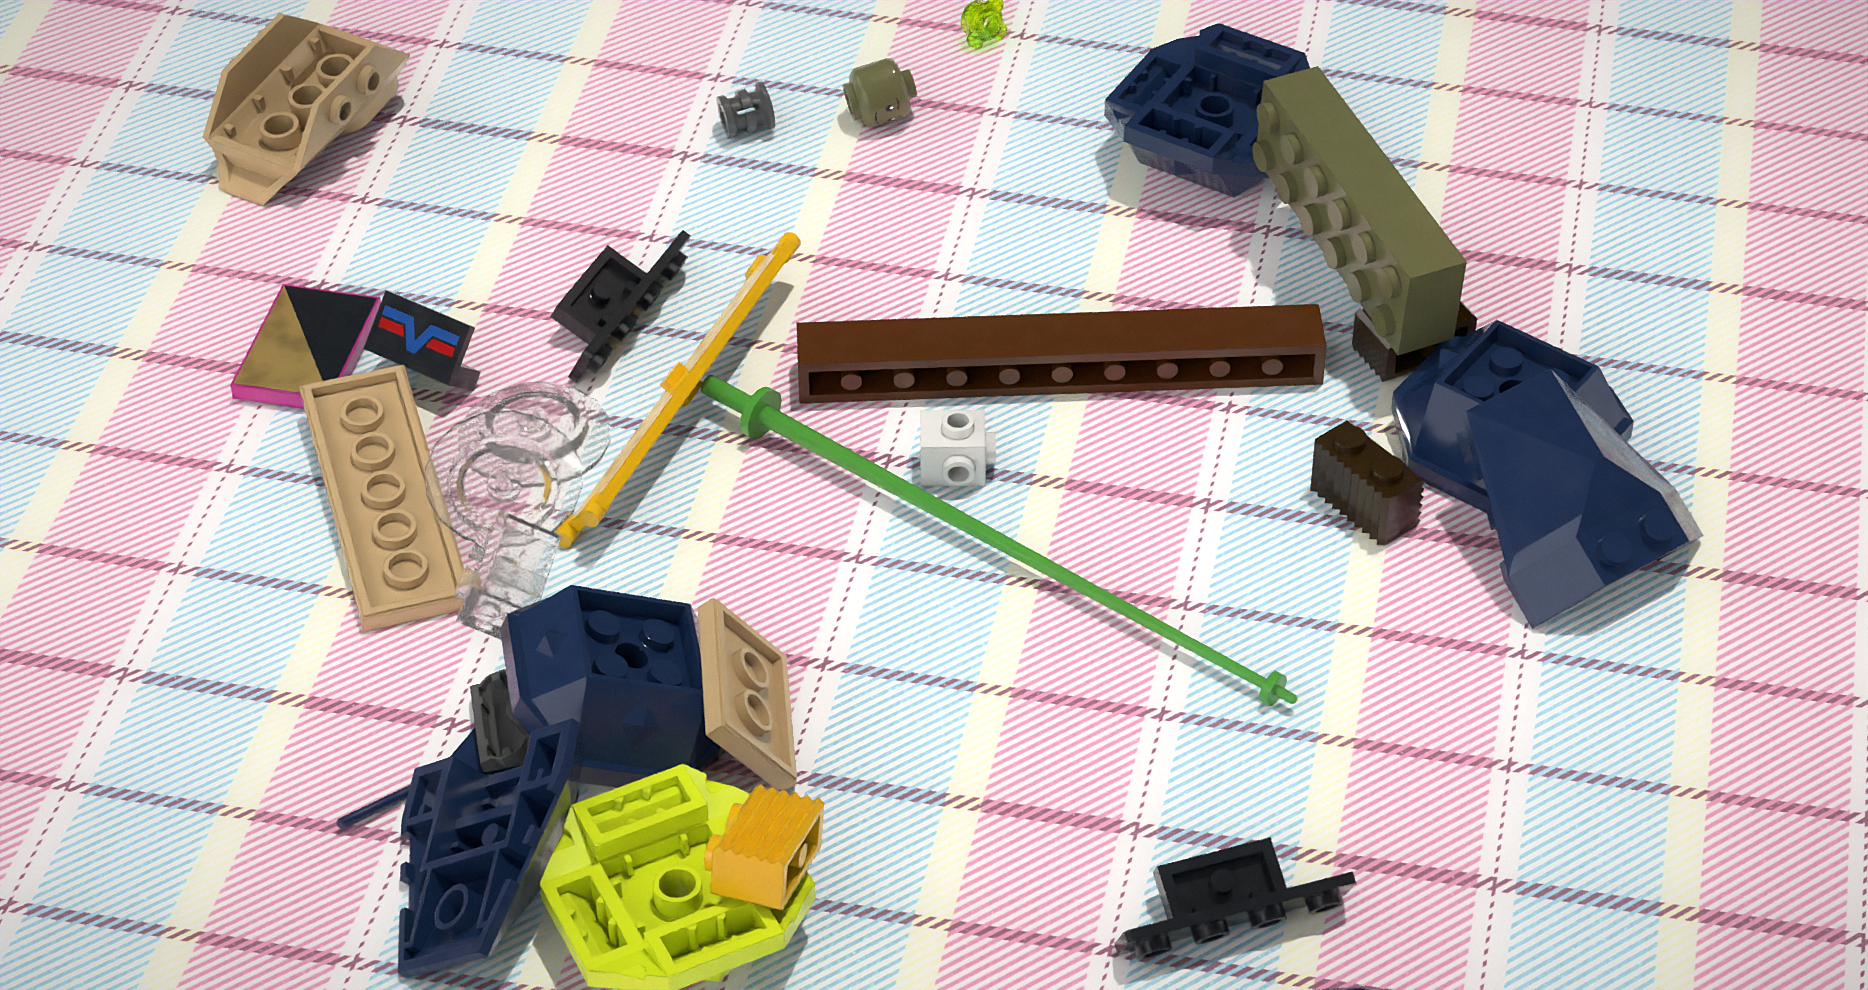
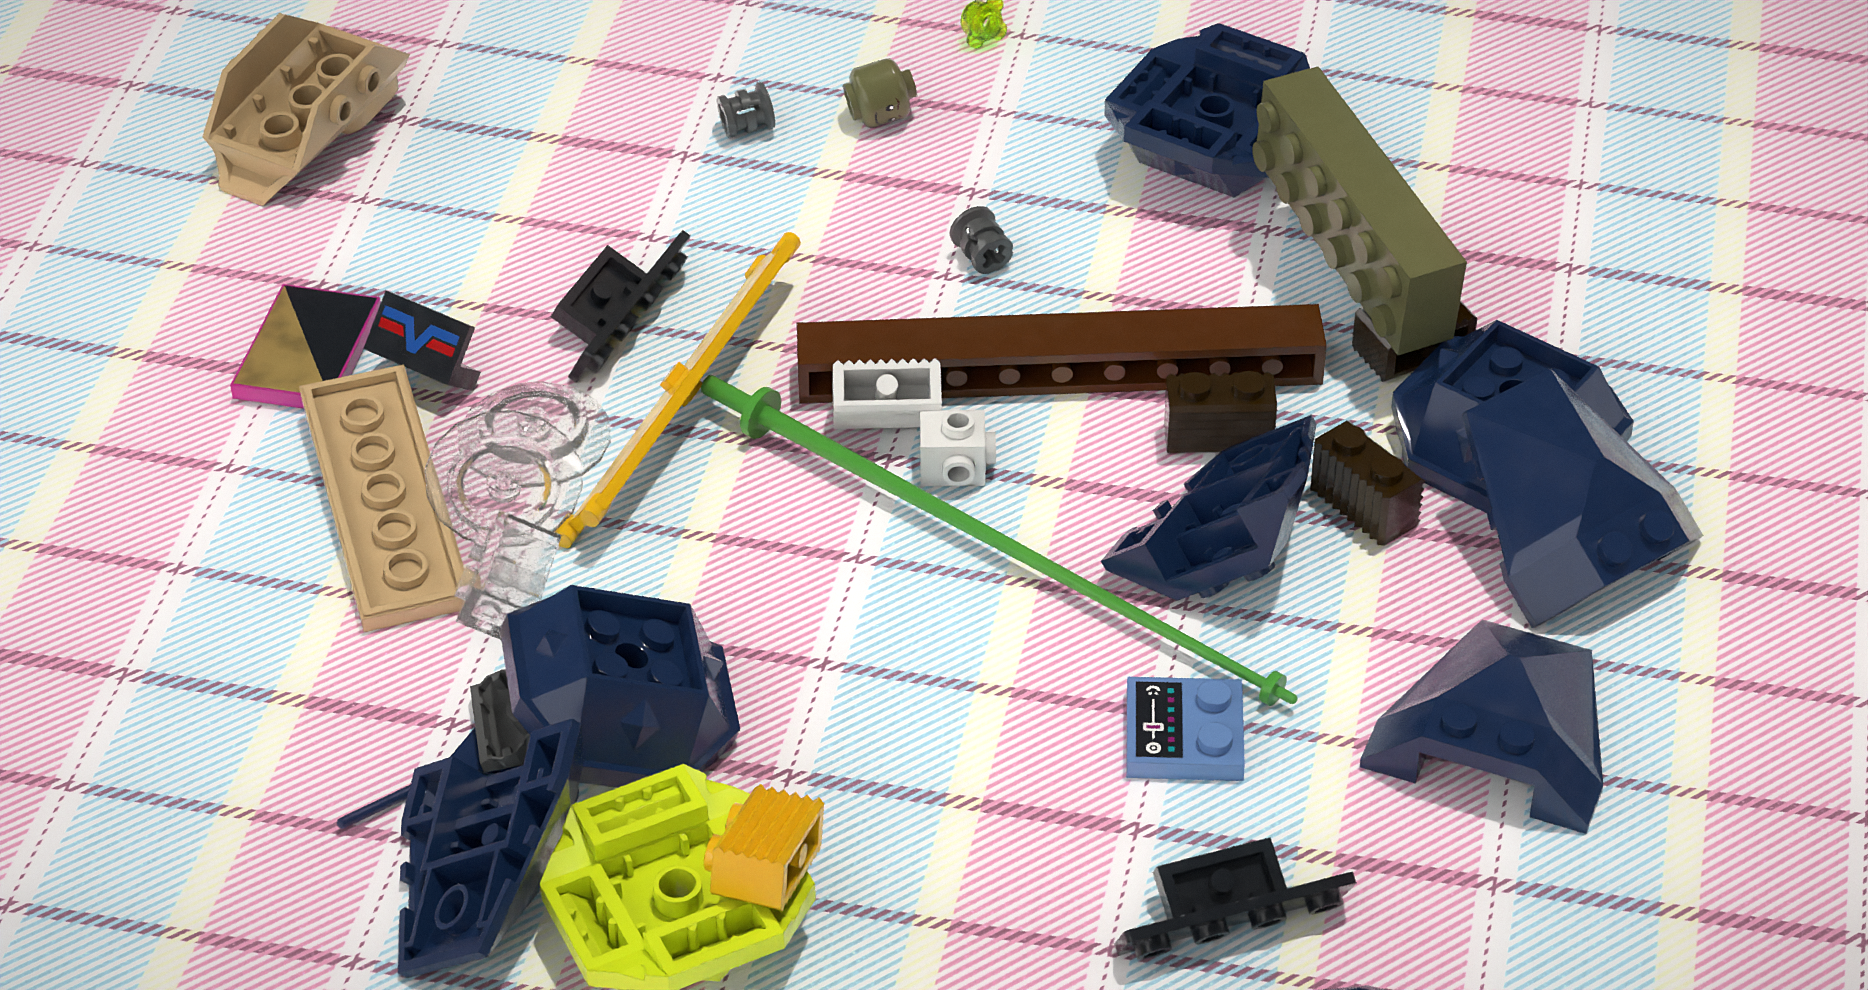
(746, 695): tan tile -> none
(884, 393): none -> white brick
(982, 239): none -> dark grey bush
(1184, 728): none -> medium blue plate
(1217, 410): none -> dark brown brick
(1226, 523): none -> dark blue wedge
(1508, 709): none -> dark blue wedge

